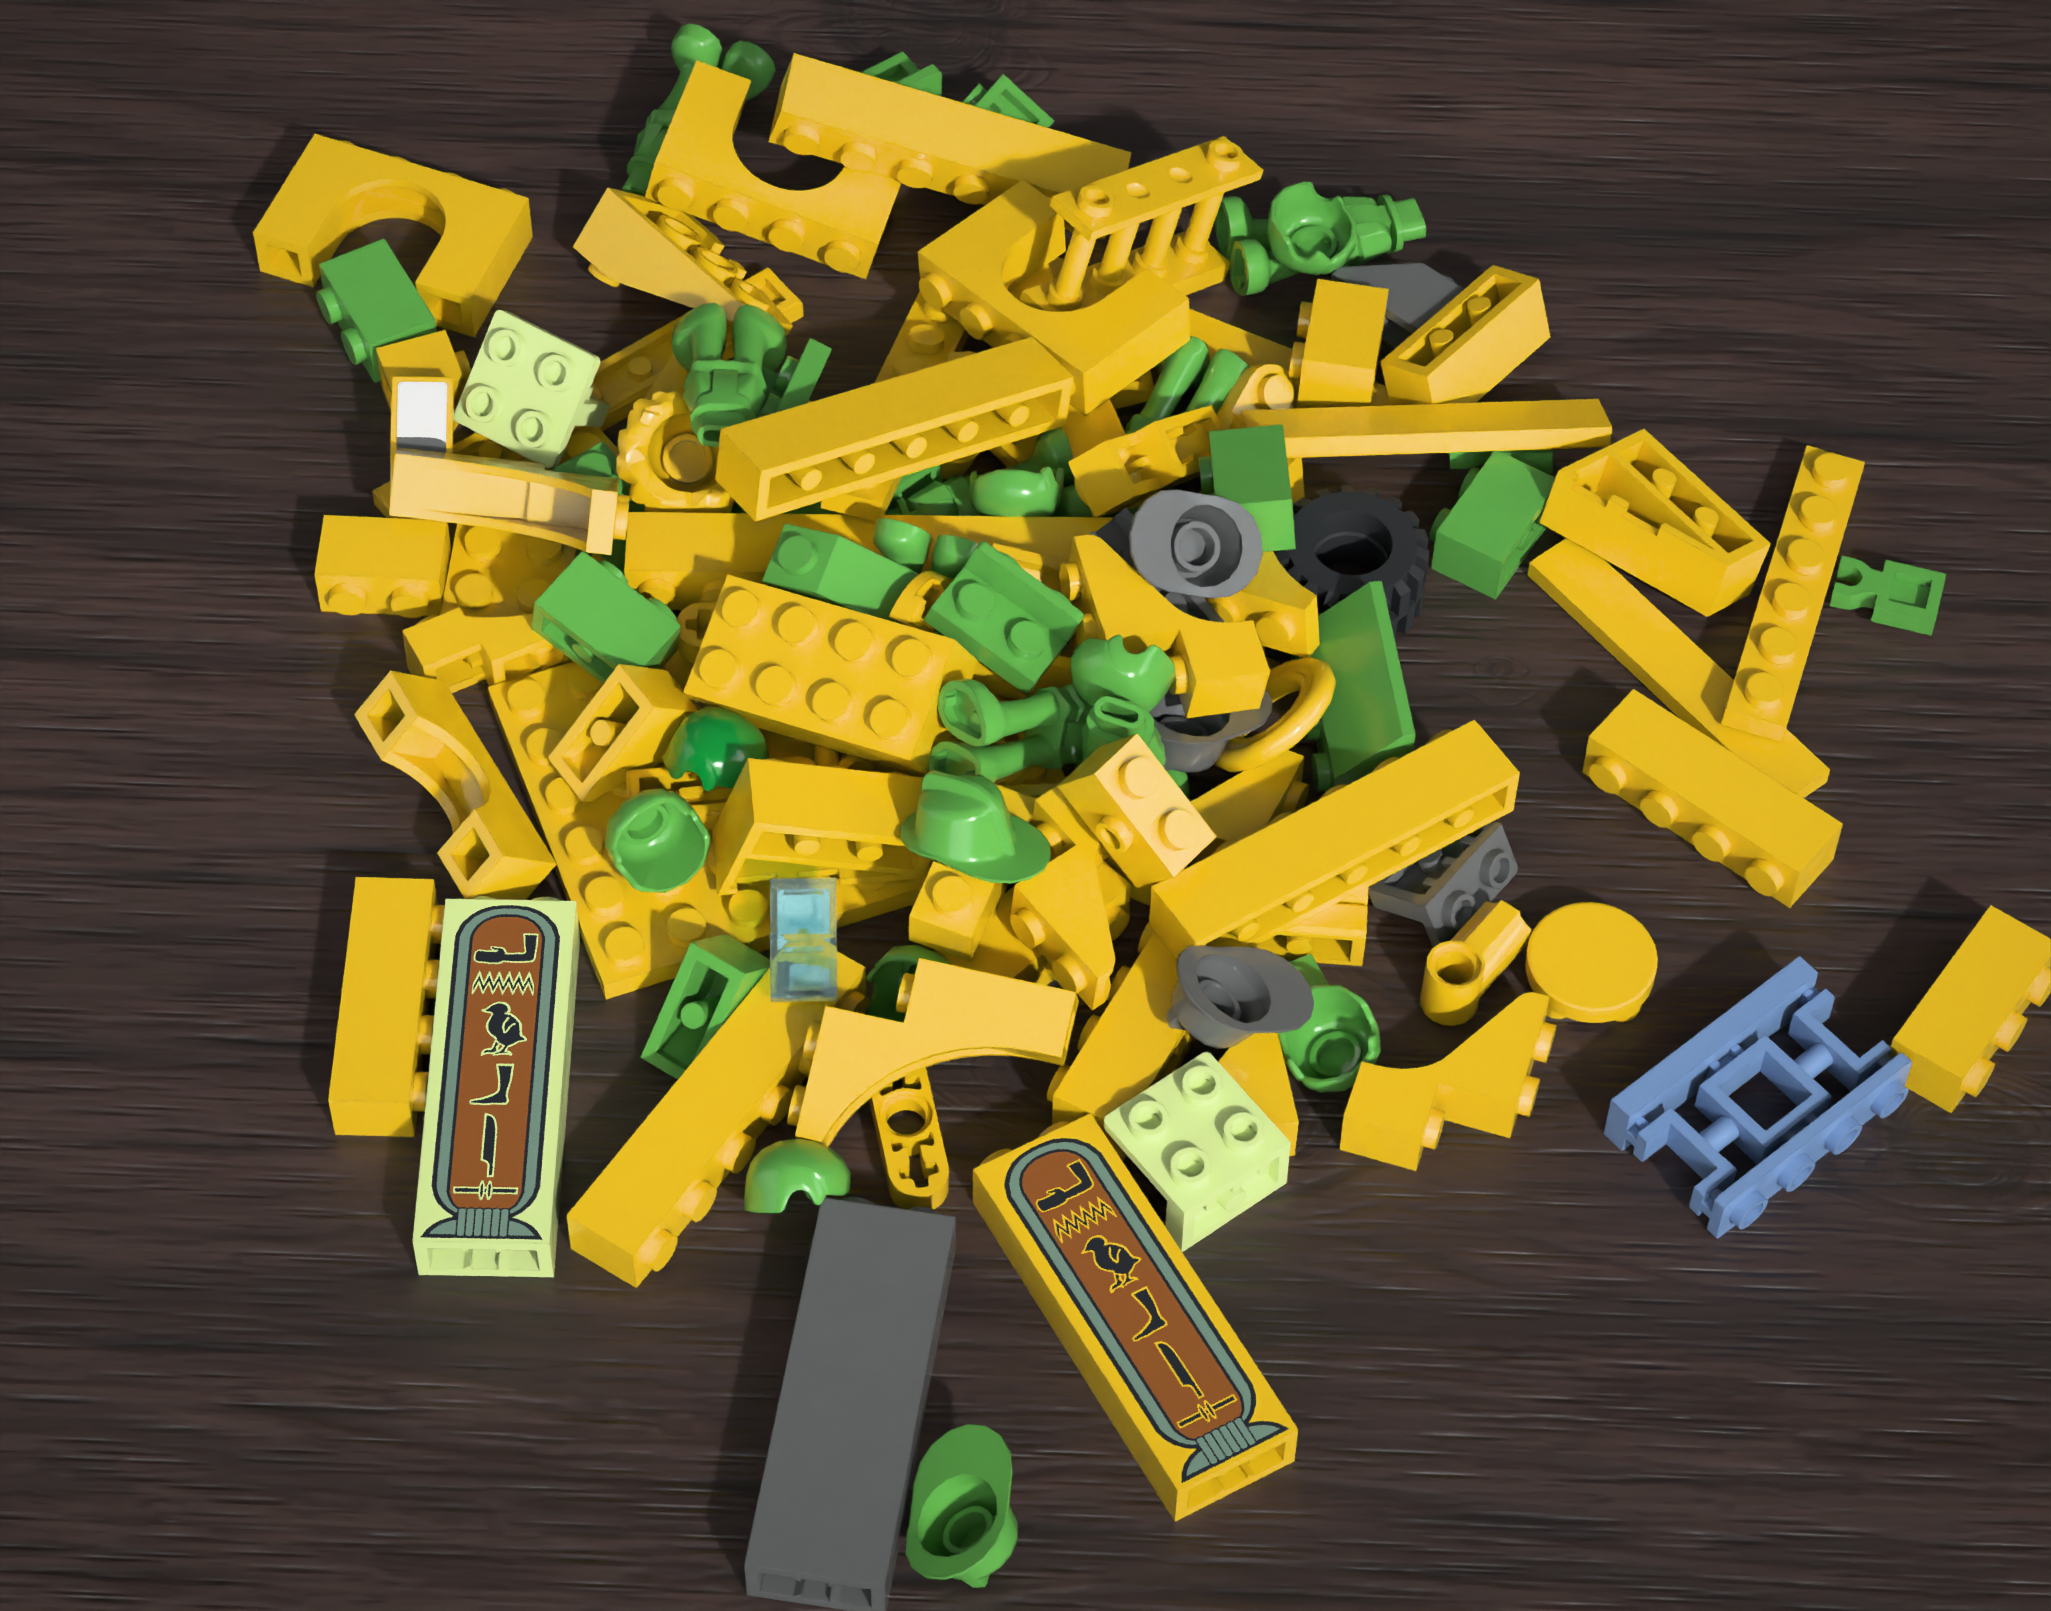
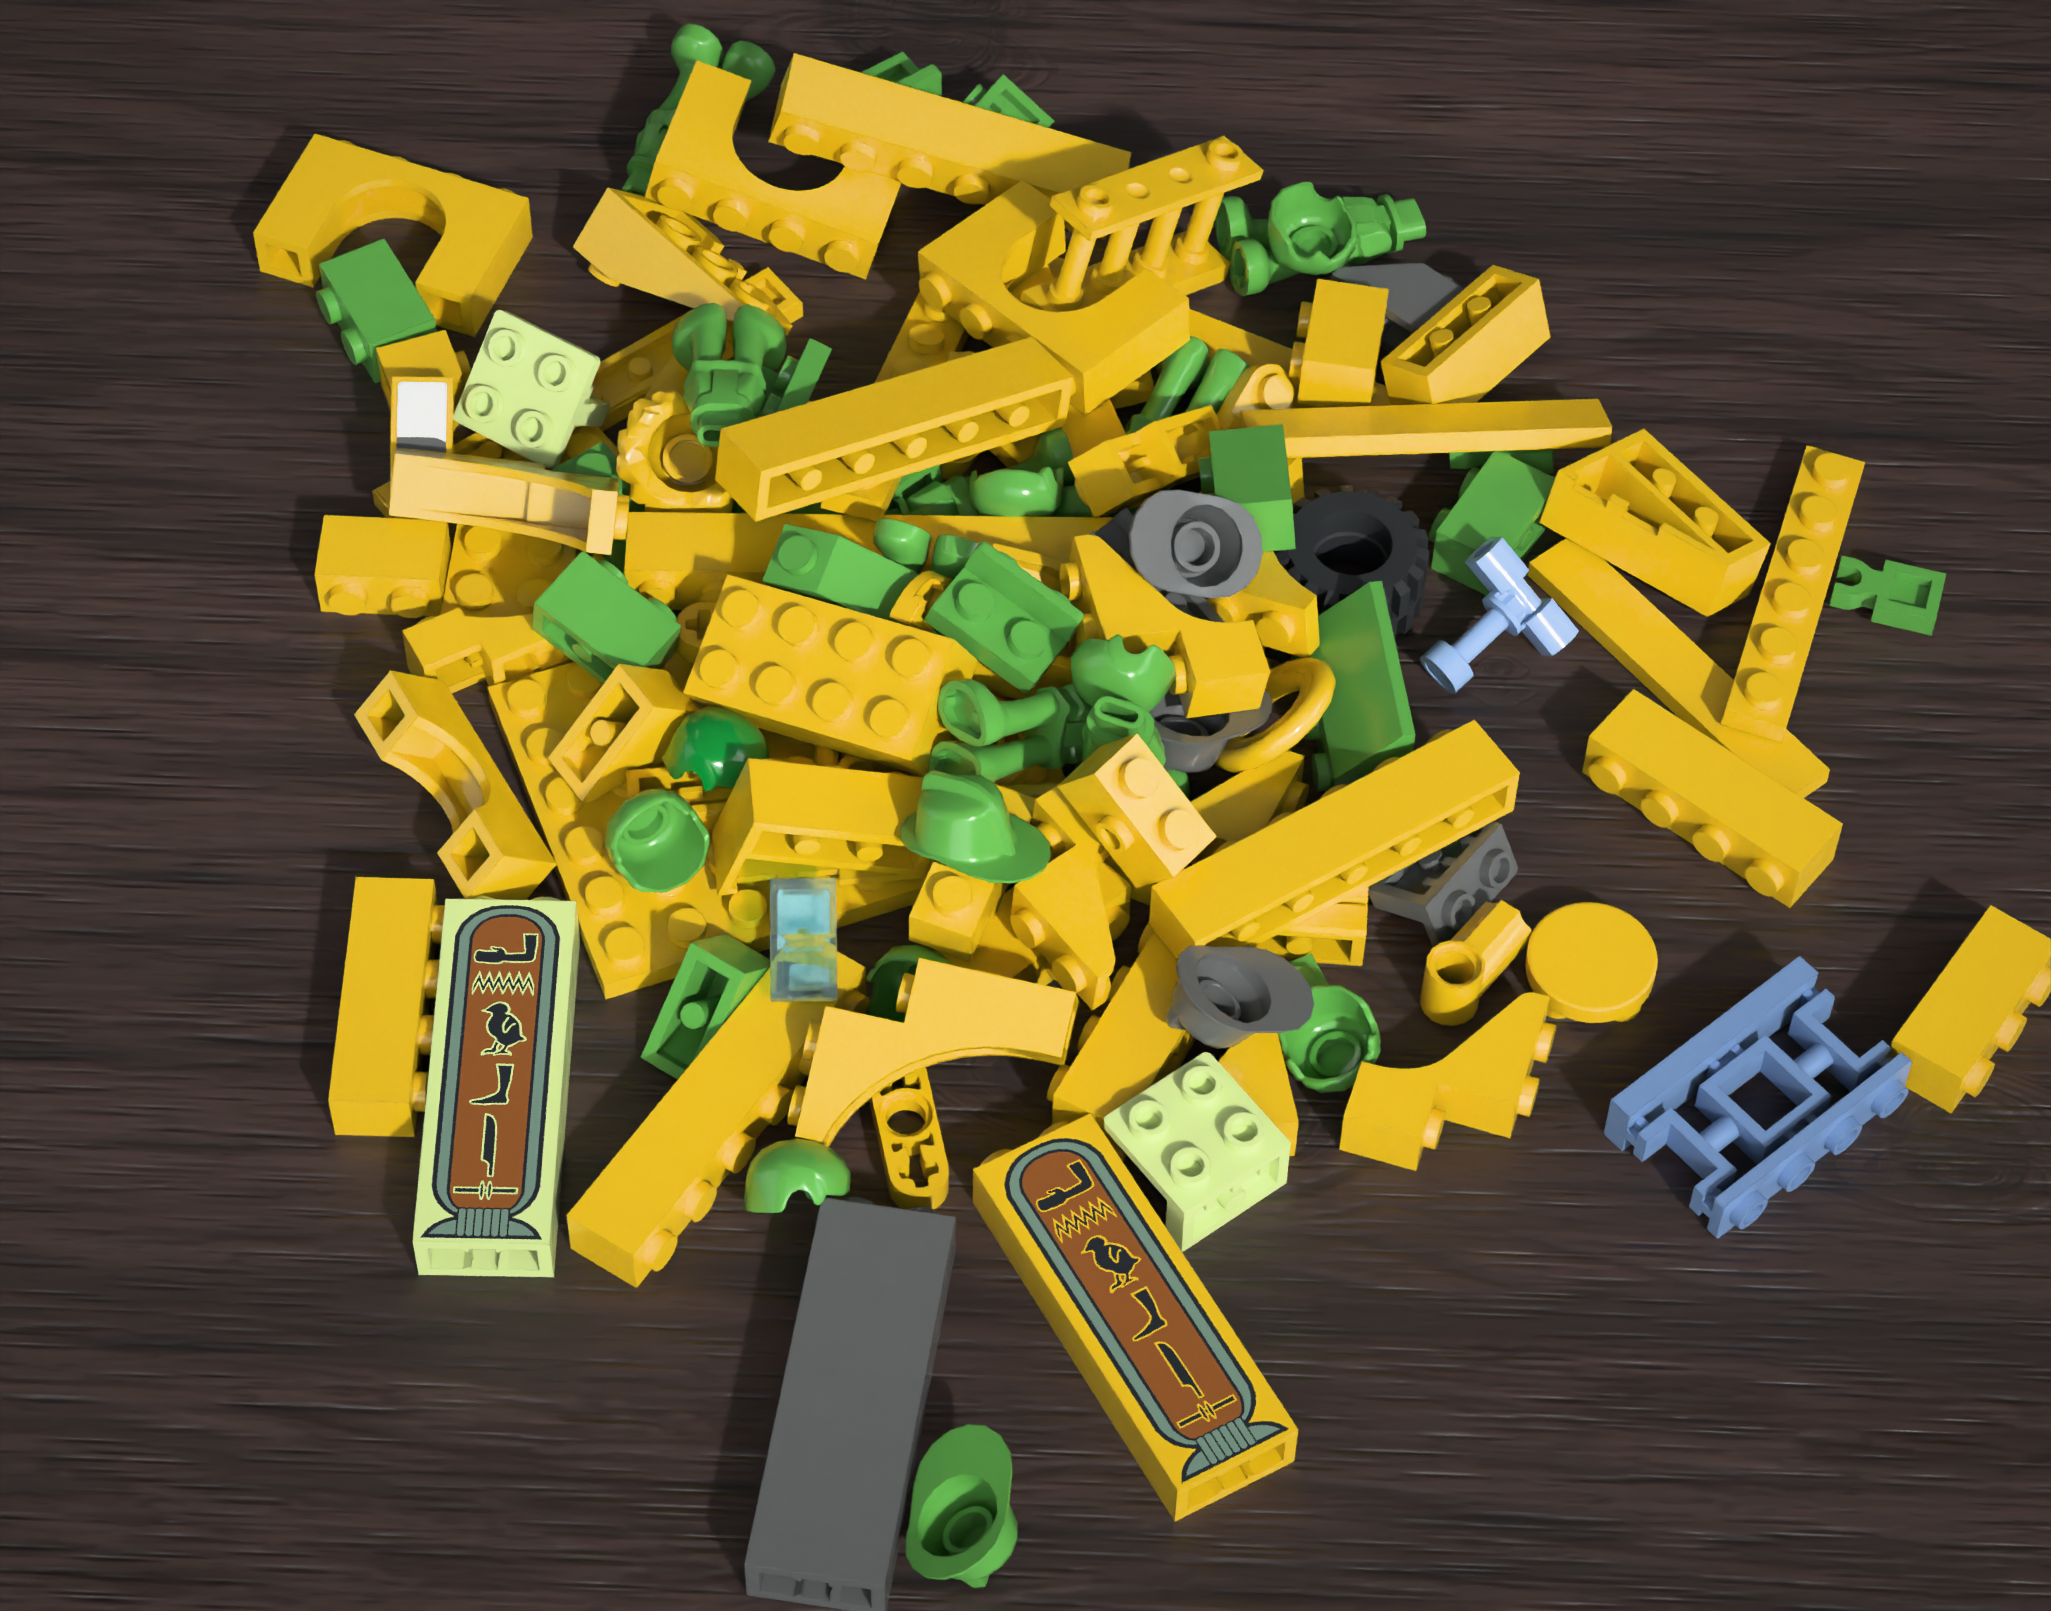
(1509, 607): none -> light blue bar

